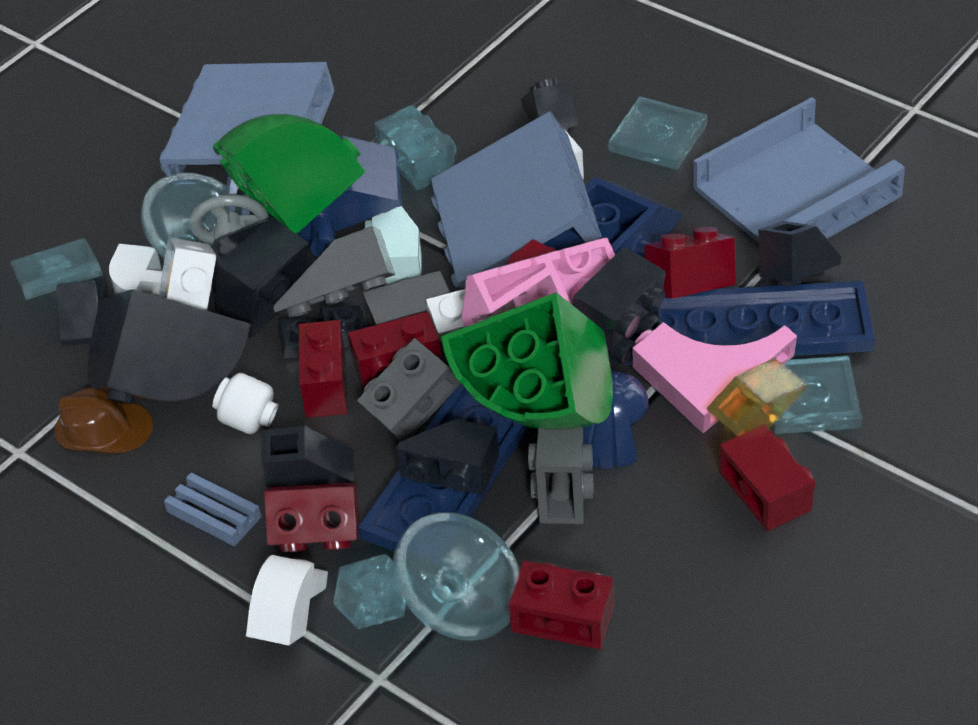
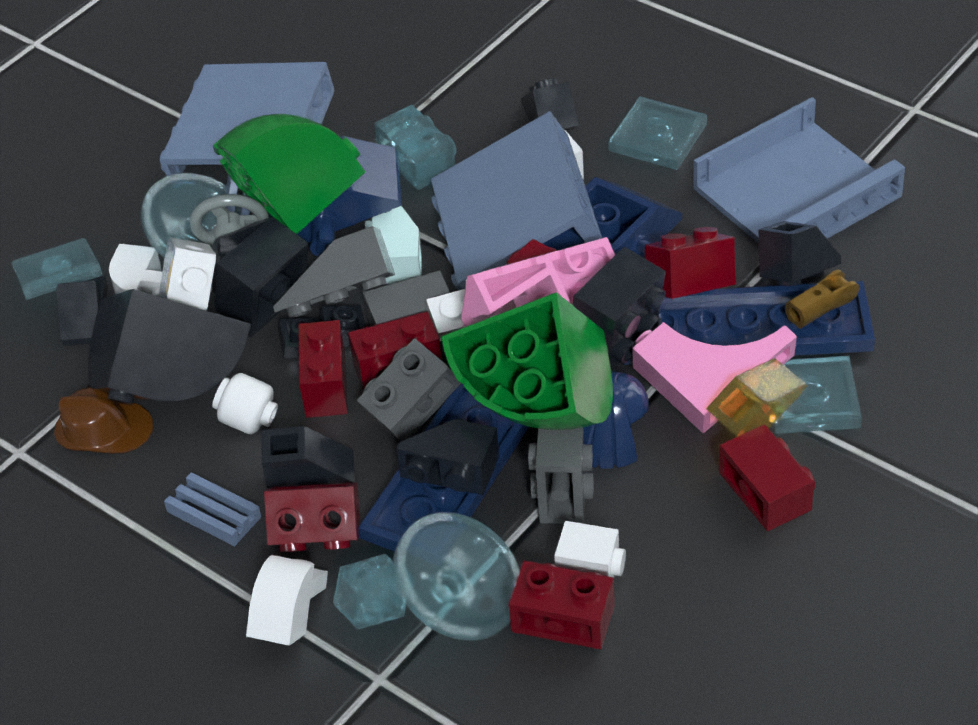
(590, 549): none -> white brick
(820, 299): none -> pearl gold bar

